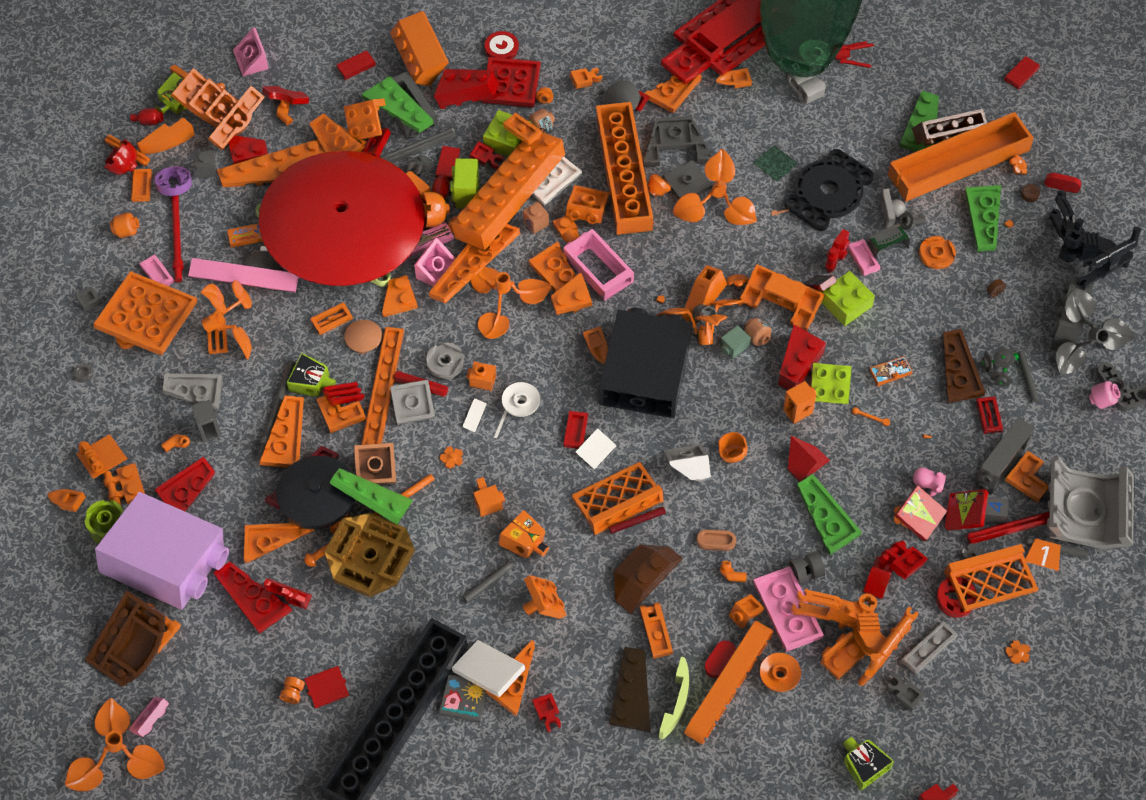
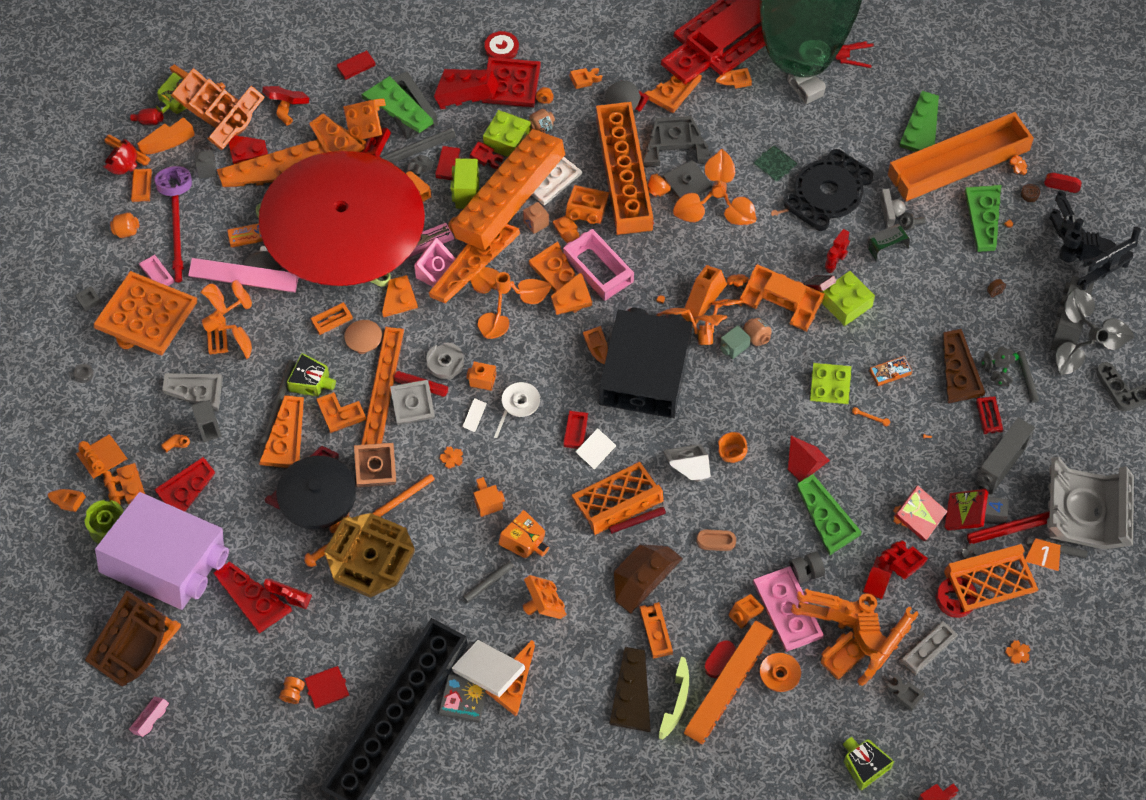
(112, 722): orange plant -> none
(250, 54): bright pink slope -> none
(267, 537): orange wing -> none
(342, 390): red tile -> none
(376, 497): bright green wing -> none
(419, 48): orange slope -> none
(434, 209): orange cylinder -> none
(441, 185): red plant -> none
(522, 128): orange plate -> none
(547, 709): red plate -> none
(704, 310): dark grey wheel -> none
(729, 573): orange arm -> none
(799, 357): red wedge -> none
(799, 402): orange brick -> none
(863, 257): bright pink tile -> none
(928, 479): bright pink animal -> none
(941, 256): orange tile -> none
(947, 127): reddish brown brick -> none
(1022, 72): red tile -> none
(1024, 478): orange plate -> none
(1104, 394): bright pink head -> none

